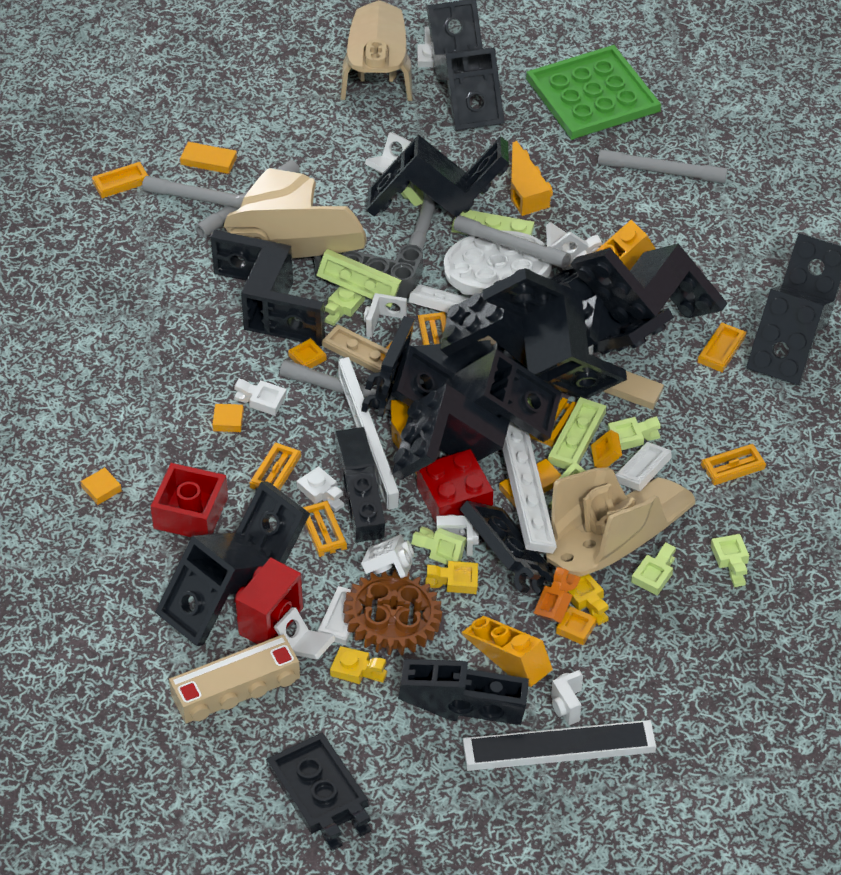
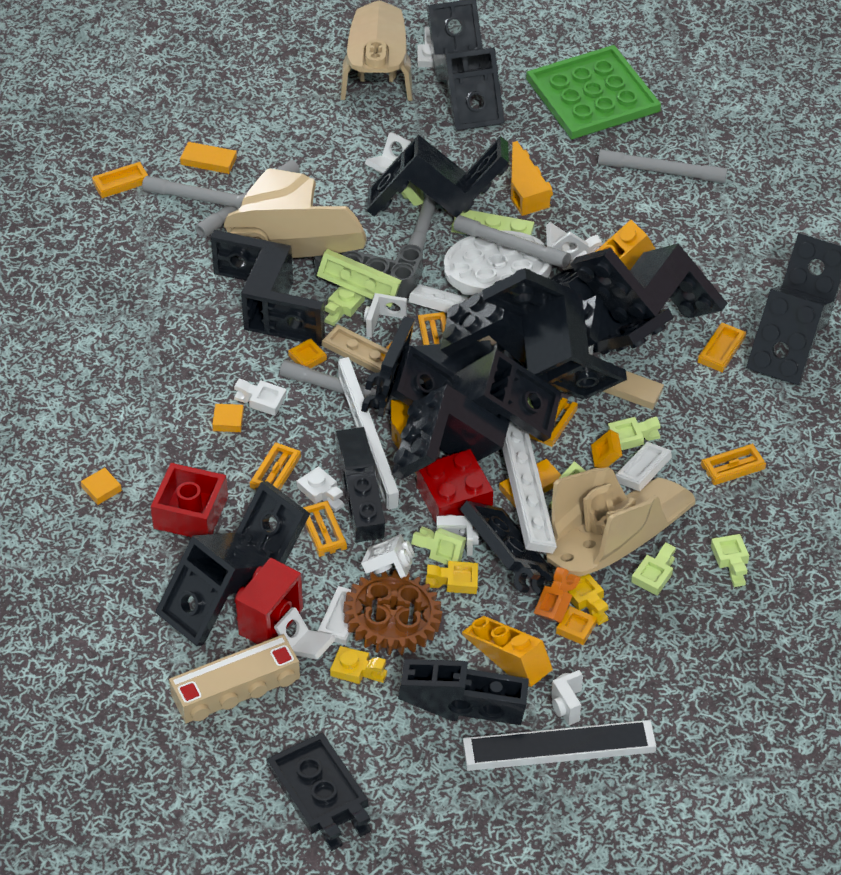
(577, 433): yellowish green plate -> none

